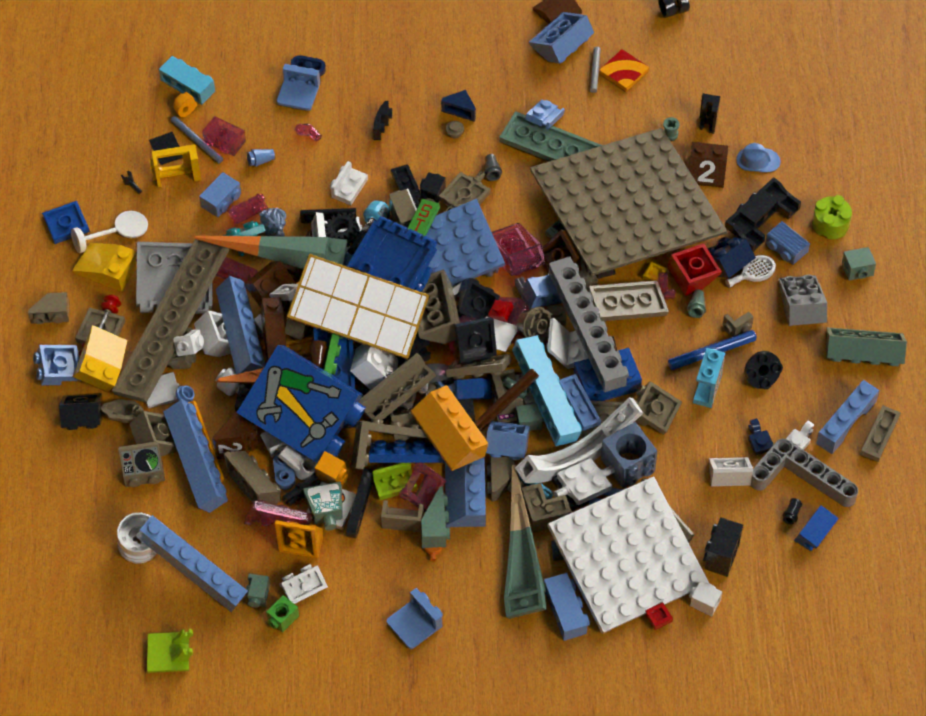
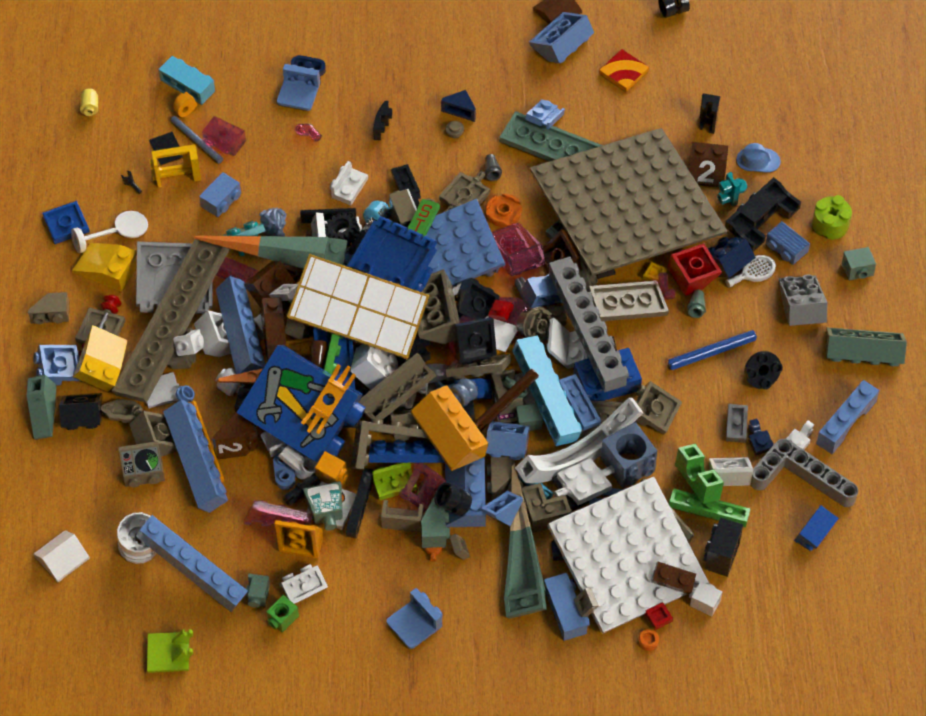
(41, 404): none -> sand green slope
(62, 555): none -> white slope
(89, 102): none -> light yellow brick
(248, 208): clear pink hinge -> none
(251, 478): dark tan slope -> none
(260, 156): medium blue cone -> none
(334, 388): none -> light orange piece
(432, 186): black brick -> none
(453, 499): none -> black wheel
(459, 546): none -> dark tan tile
(465, 391): none -> sand blue piece
(503, 219): none -> orange tile
(504, 507): none -> medium blue slope
(586, 602): none -> dark tan plate
(595, 69): light grey bar -> none
(648, 640): none -> orange tile
(671, 128): sand green bush -> none
(673, 577): none -> reddish brown plate
(691, 503): none -> bright green plate
(705, 484): none -> bright green arch
(709, 377): medium azure panel -> none
(731, 189): none -> teal hips
(737, 423): none -> flat silver plate
(738, 326): dark tan bracket -> none
(790, 515): black pin -> none
(880, 433): dark tan plate -> none

